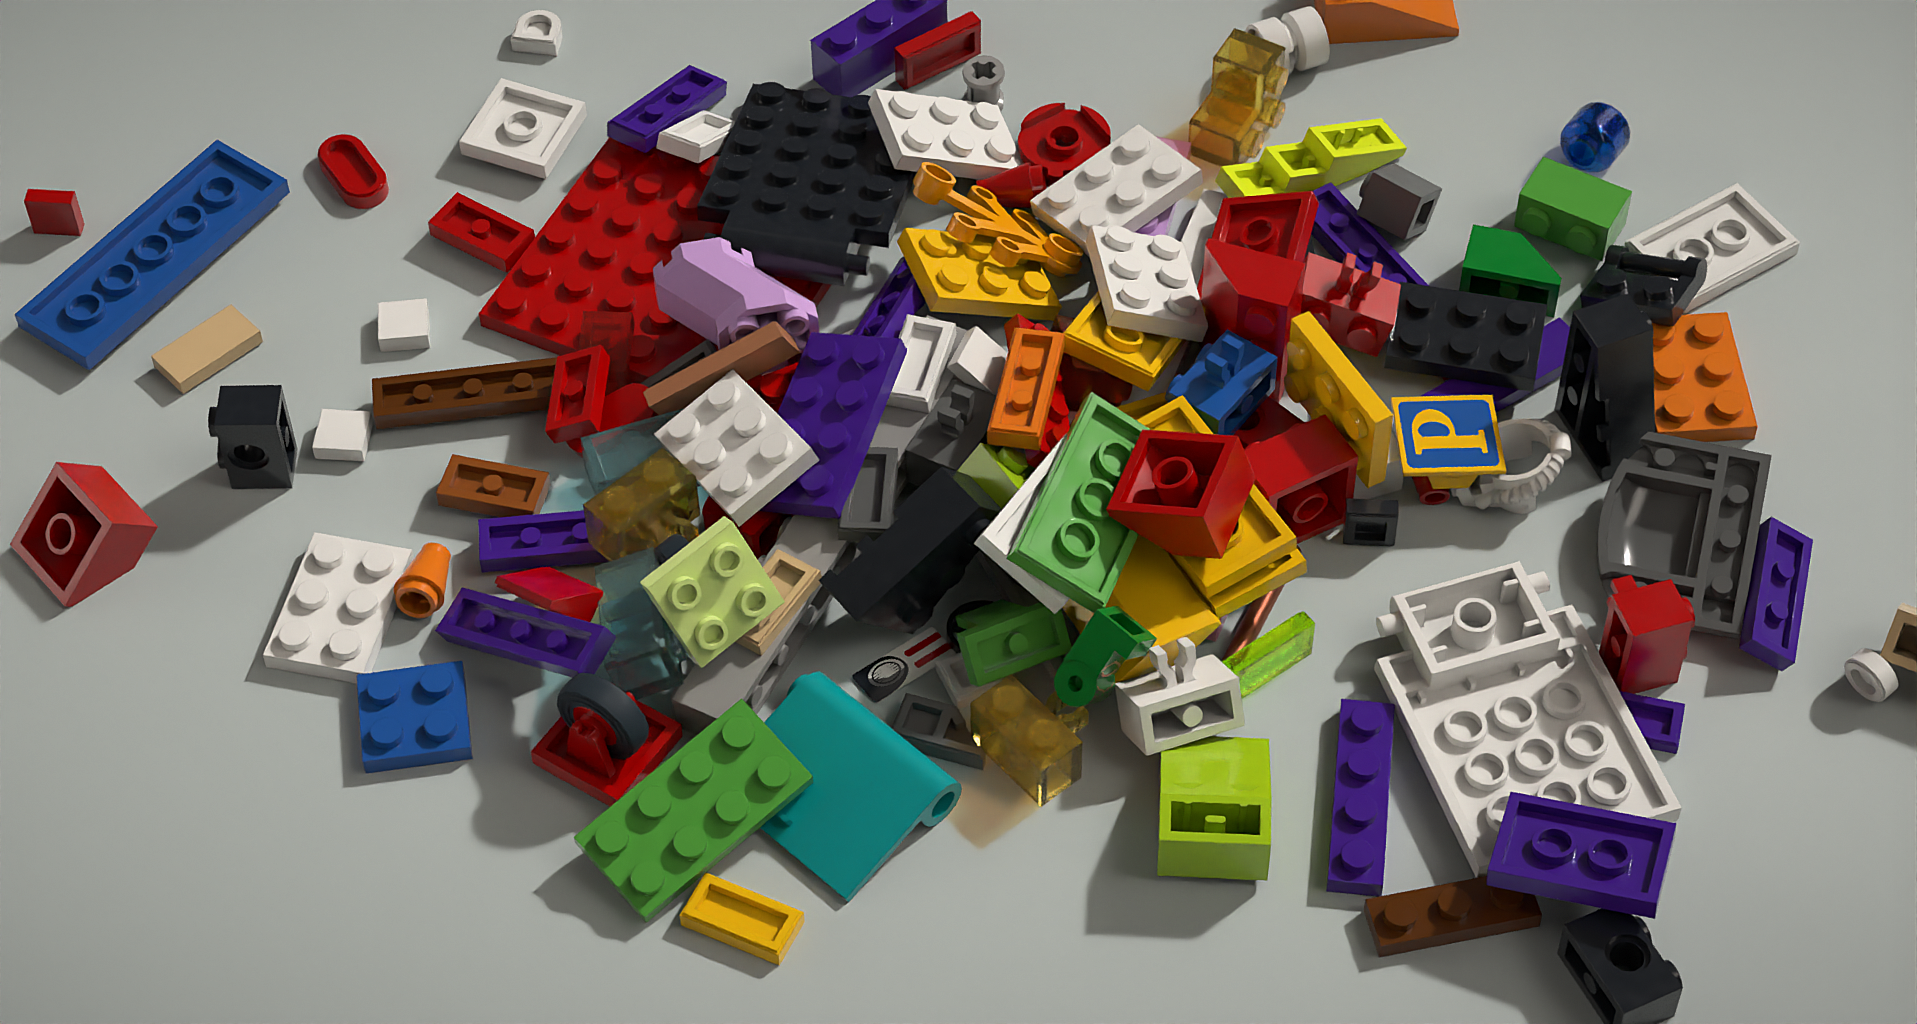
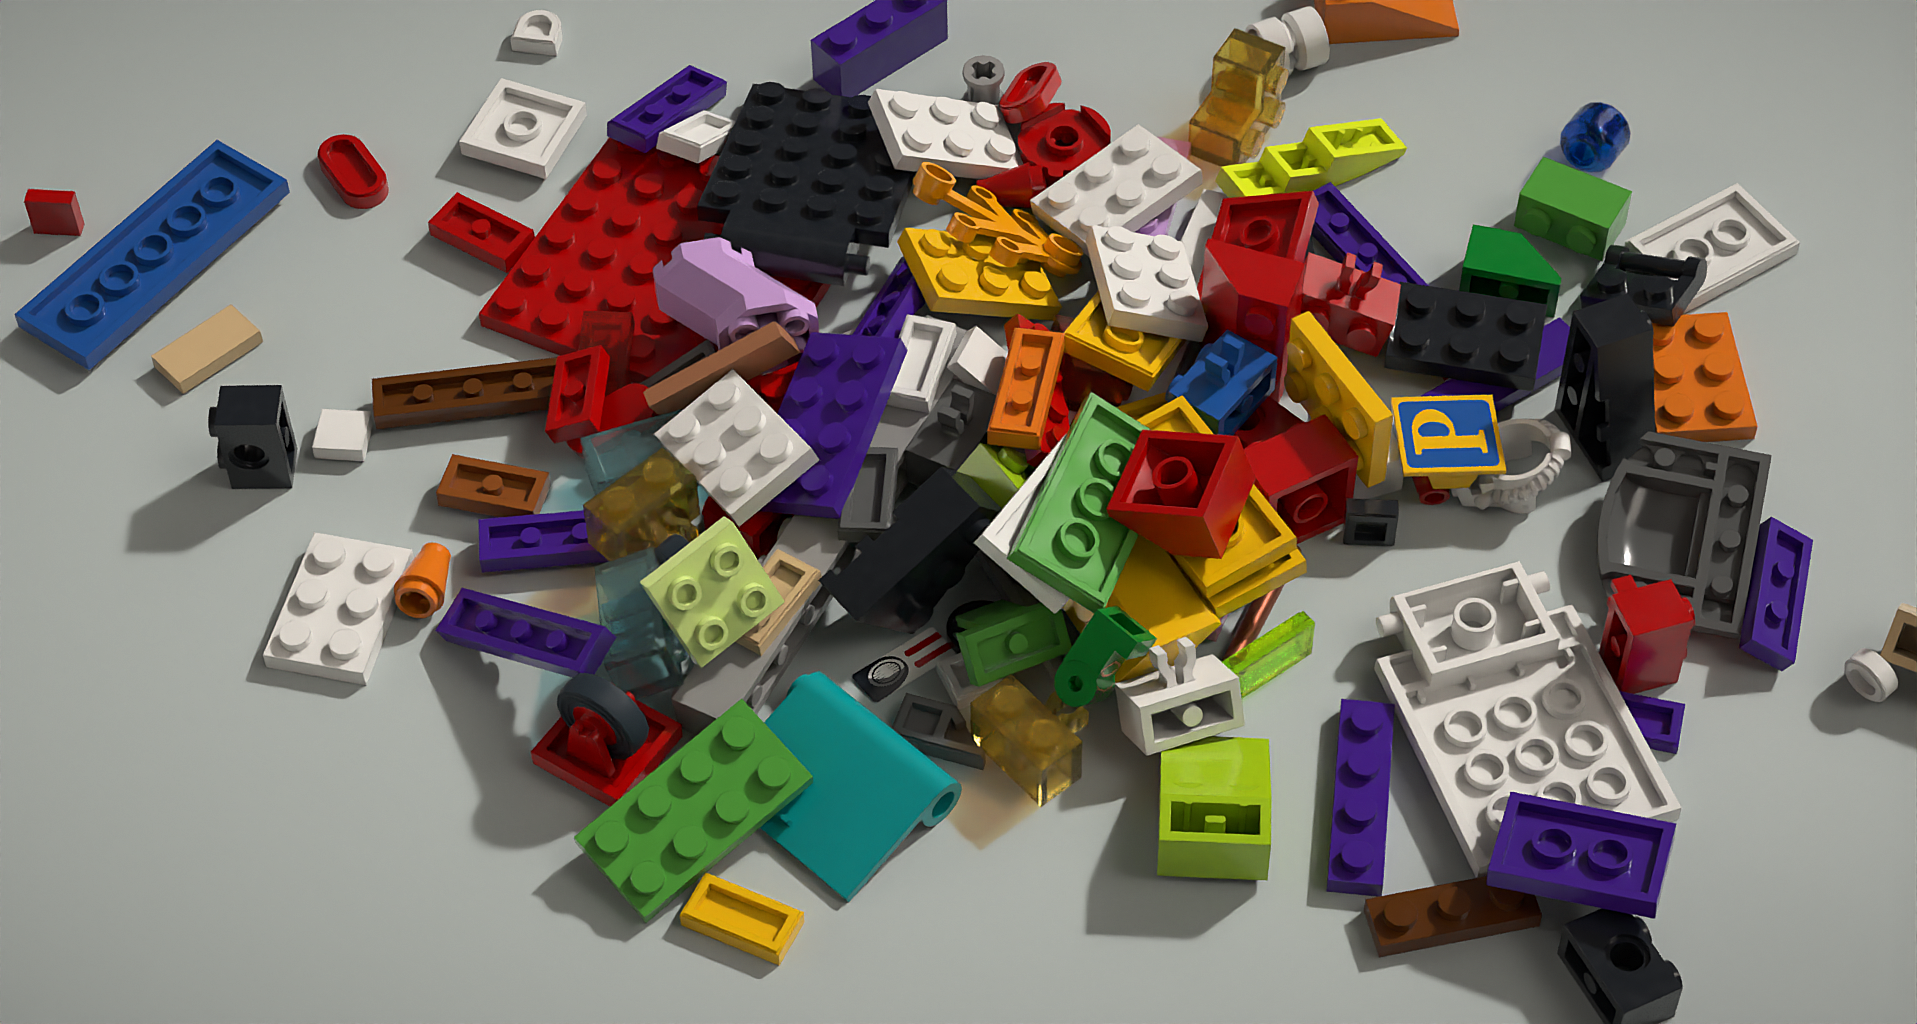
(82, 532): red slope -> none
(403, 325): white tile -> none
(414, 717): blue plate -> none
(553, 591): red slope -> none
(937, 50): red tile -> none
(1030, 92): none -> red tile
(1398, 201): dark grey brick -> none

